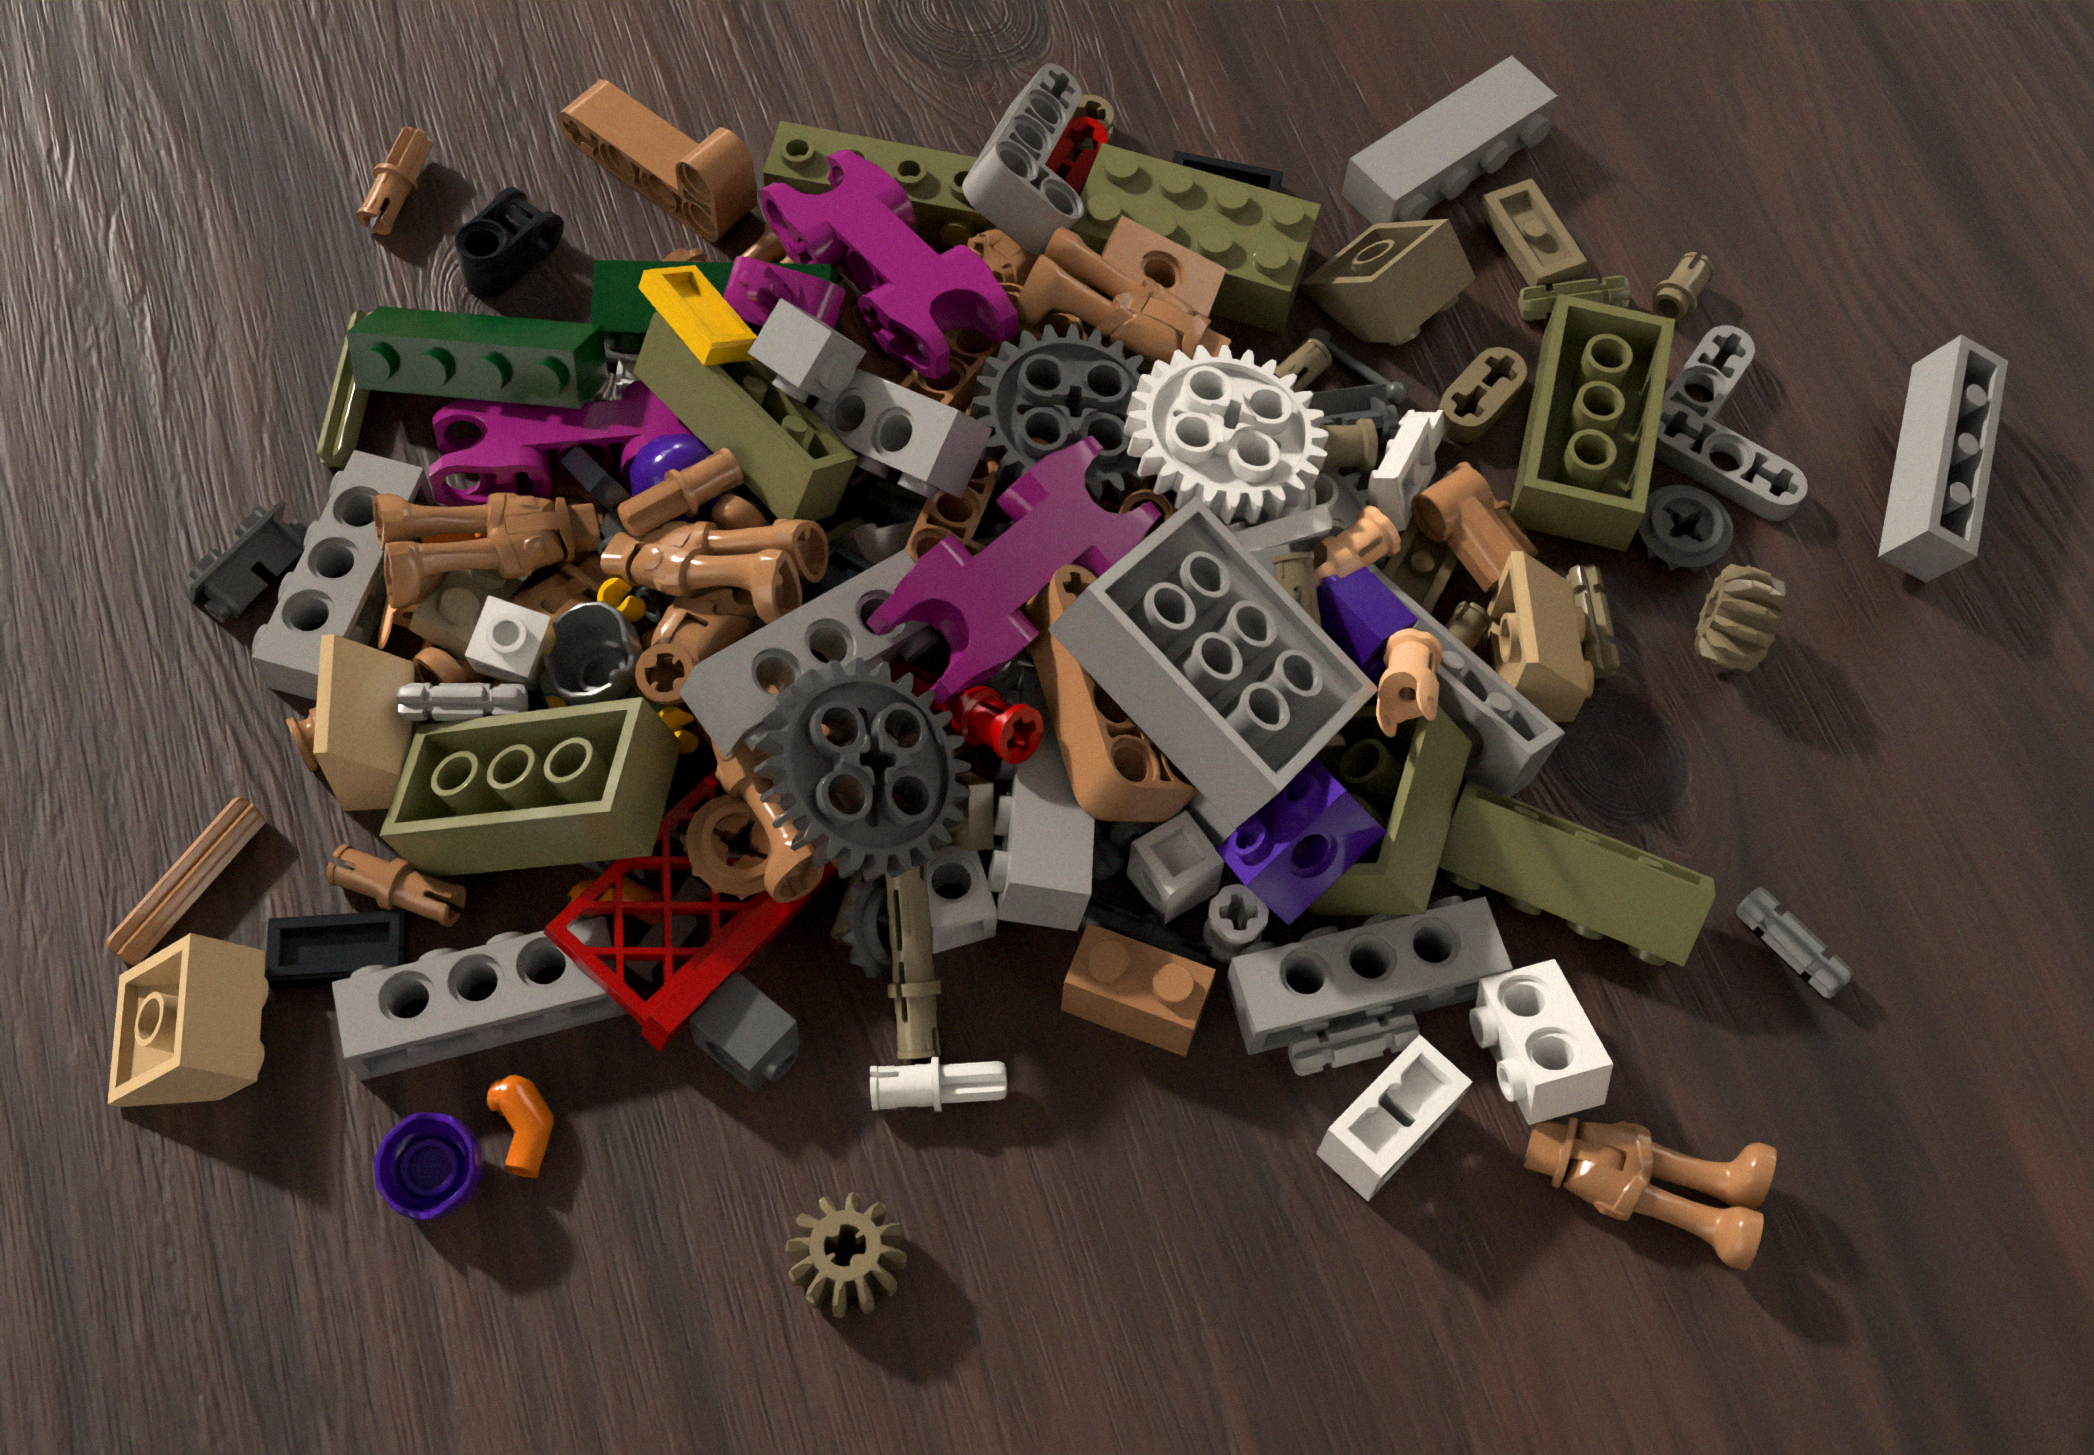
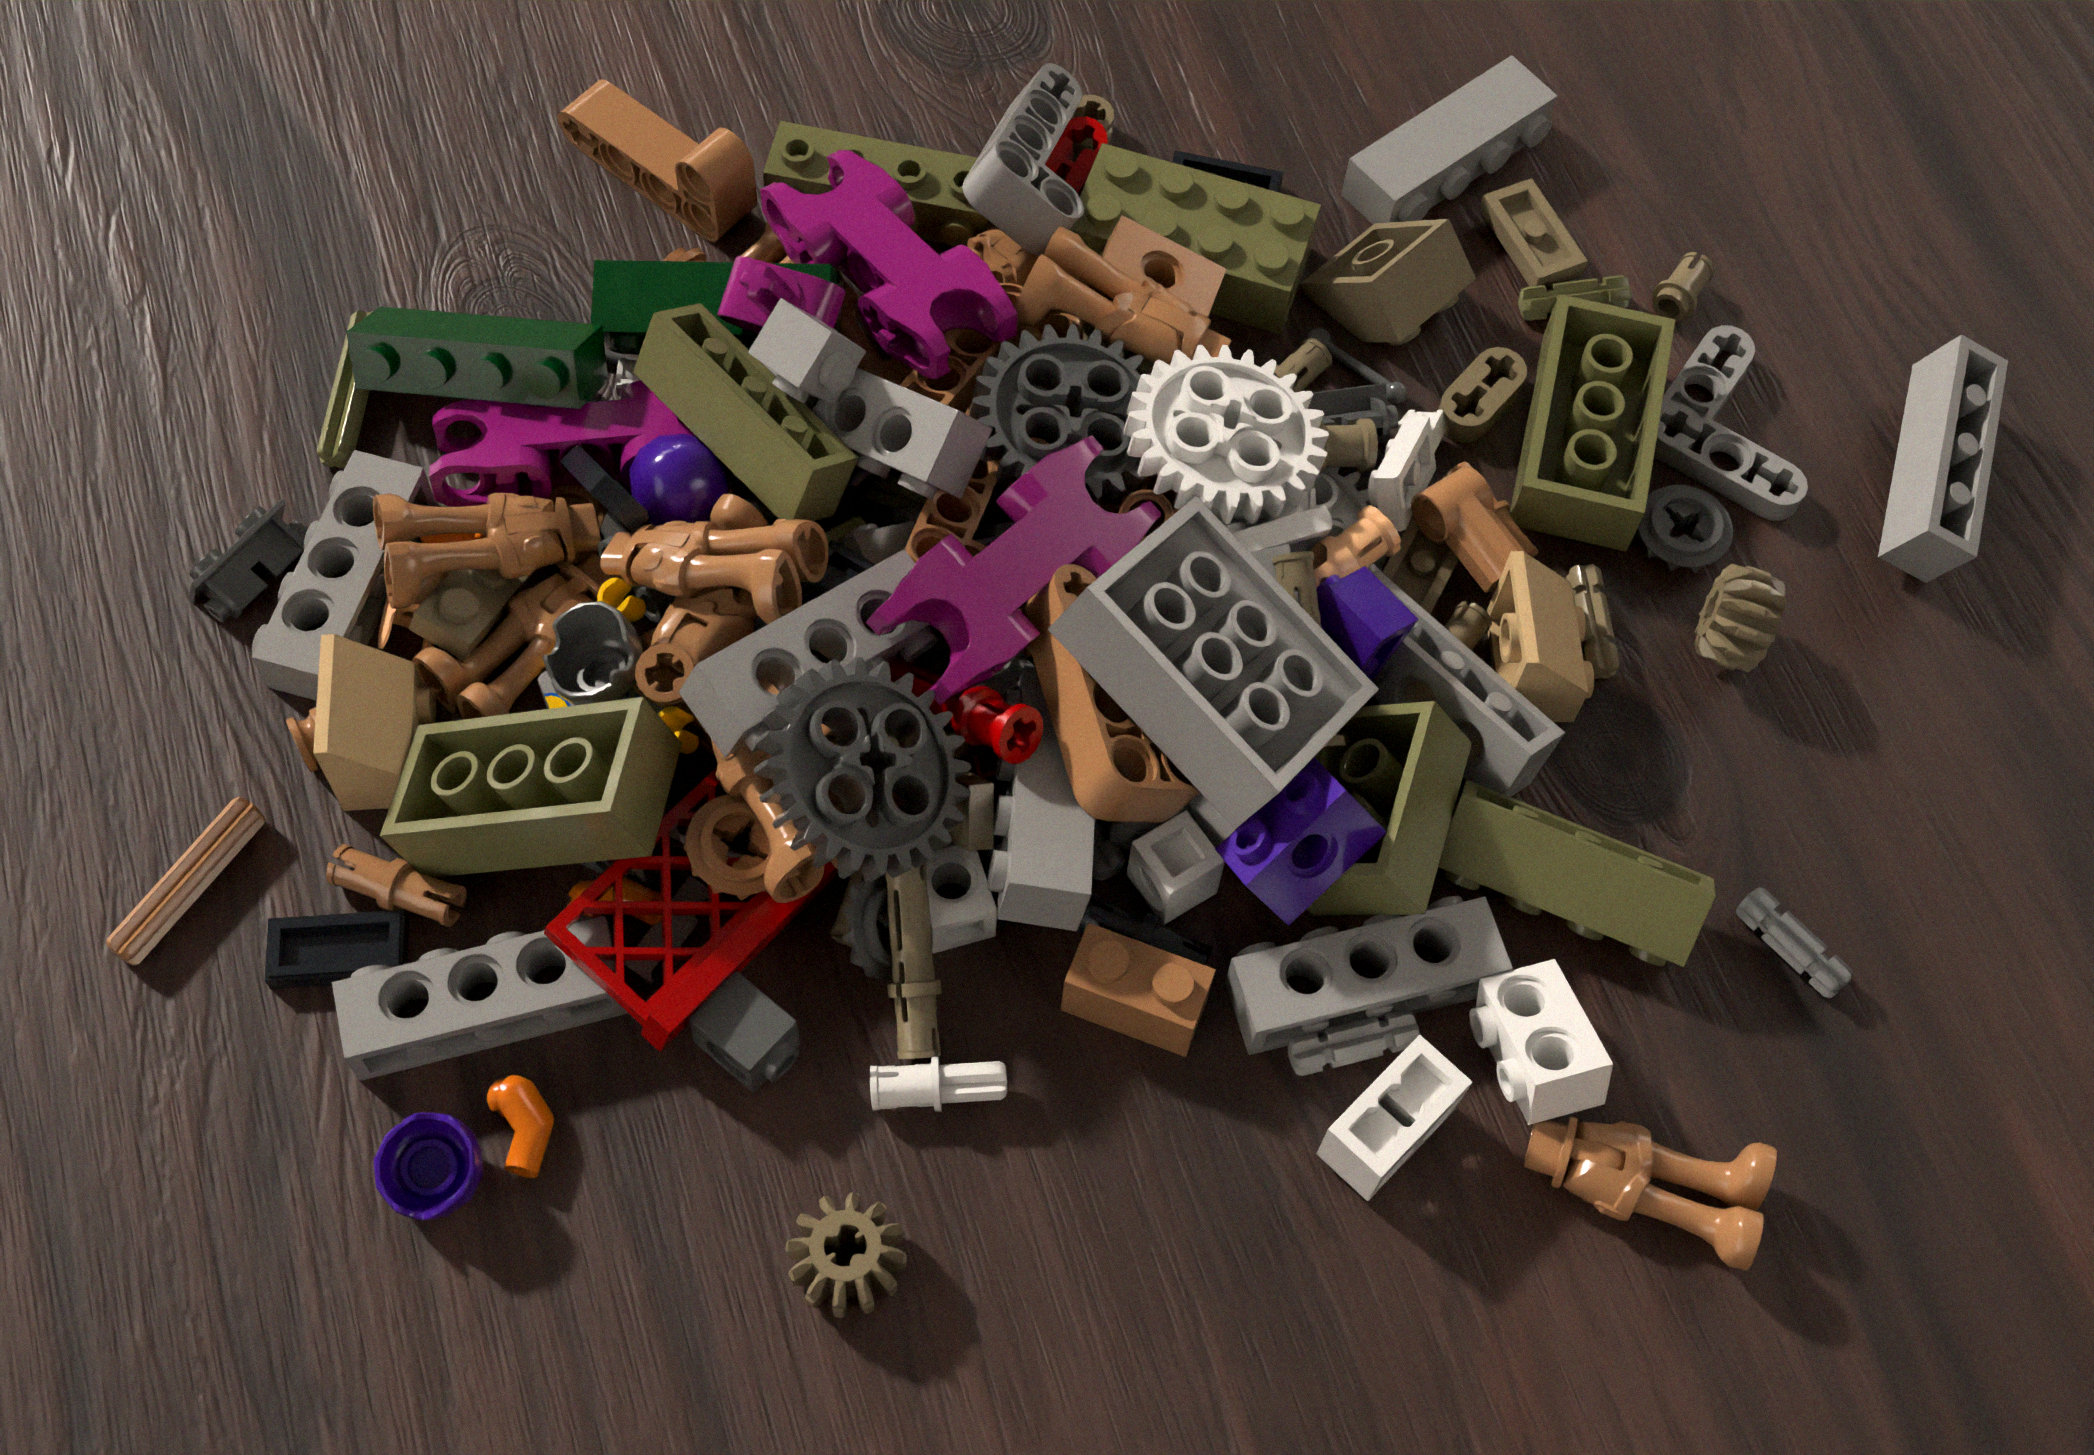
(188, 1024): tan slope -> none
(395, 180): medium nougat axle -> none
(460, 701): light grey axle -> none
(502, 242): black piece -> none
(511, 643): white brick -> none
(681, 493): medium nougat axle -> none
(698, 314): yellow tile -> none
(1241, 905): white bush -> none
(1410, 682): light nougat piece -> none

